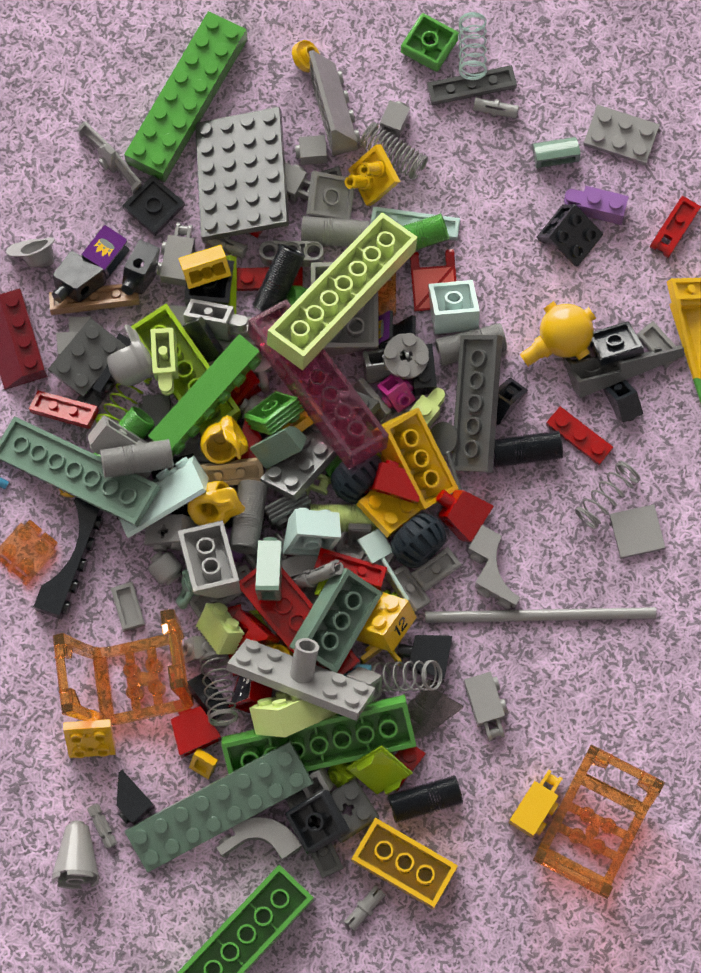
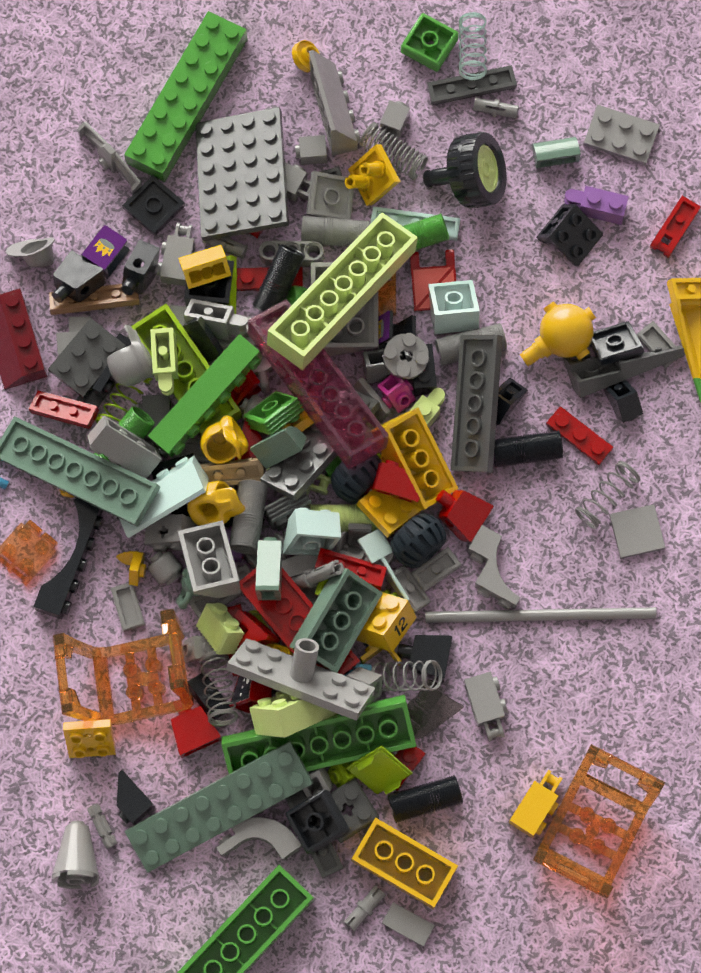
(137, 566): none -> yellow plate
(142, 456): light grey piece -> none
(203, 763): yellow plate -> none
(408, 924): none -> light grey tile
(446, 440): dark grey piece -> none
(473, 170): none -> black wheel

